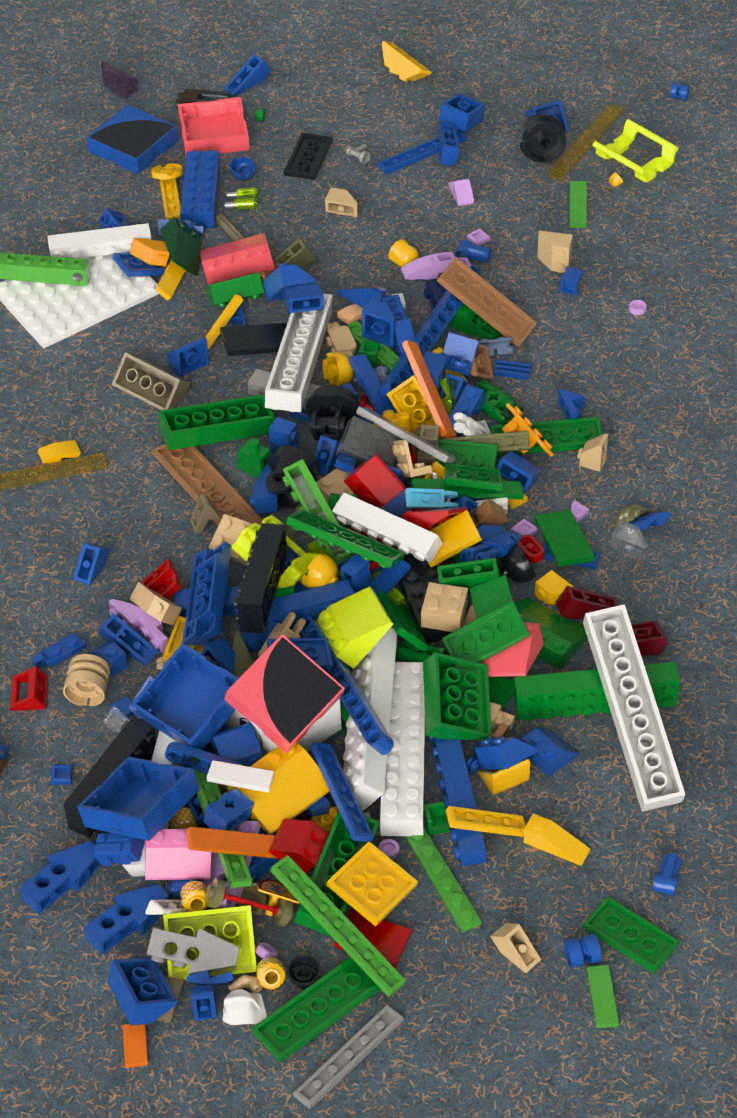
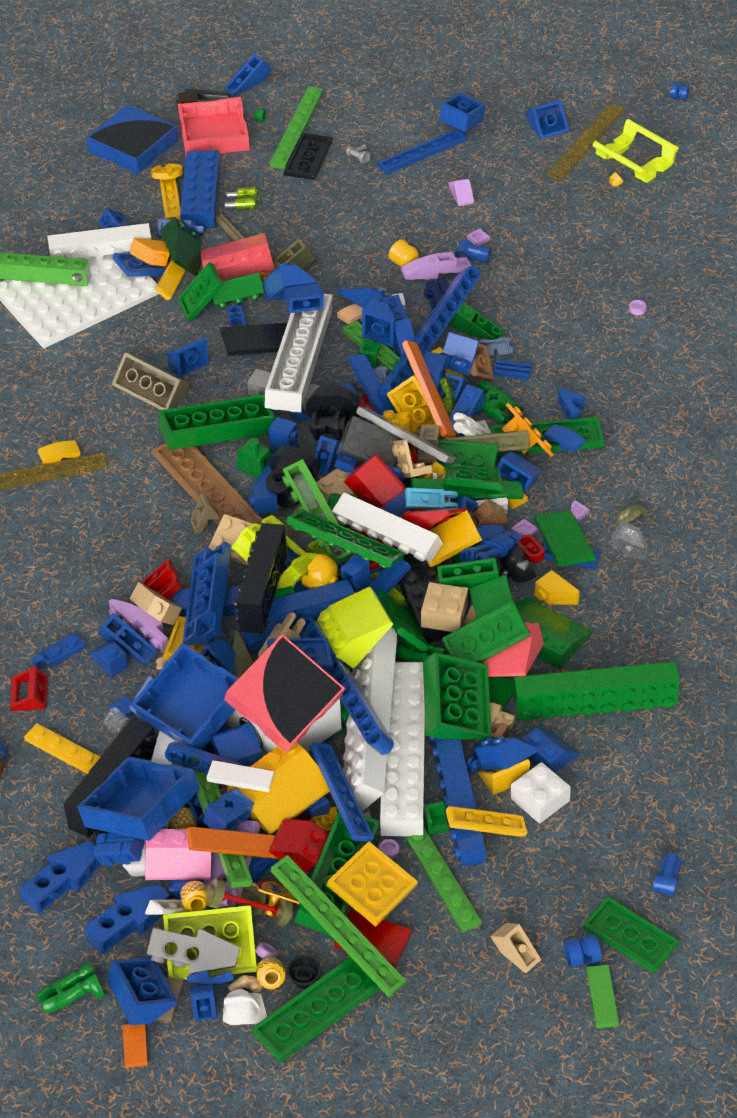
(61, 748): none -> yellow plate
(61, 774): blue tile -> none
(70, 989): none -> green piece
(86, 679): tan wheel -> none
(91, 562): blue slope -> none
(118, 81): clear purple slope -> none
(200, 291): none -> green tile
(223, 319): yellow axle -> none
(242, 168): blue hair -> none
(296, 127): none -> bright green plate
(337, 368): yellow cylinder -> none
(340, 339): tan hinge -> none
(341, 202): tan slope -> none
(348, 1056): light grey tile -> none
(402, 63): yellow wedge -> none
(448, 144): blue slope -> none
(486, 301): medium nougat plate -> none
(534, 141): black piece -> none
(540, 792): none -> white brick
(555, 250): tan slope -> none
(555, 840): yellow slope -> none
(565, 437): none -> blue slope
(570, 280): blue panel -> none
(576, 602): dark red slope -> none
(578, 204): bright green tile -> none
(594, 453): tan slope -> none
(633, 708): white brick -> none
(649, 638): dark red slope -> none
(652, 518): blue slope -> none

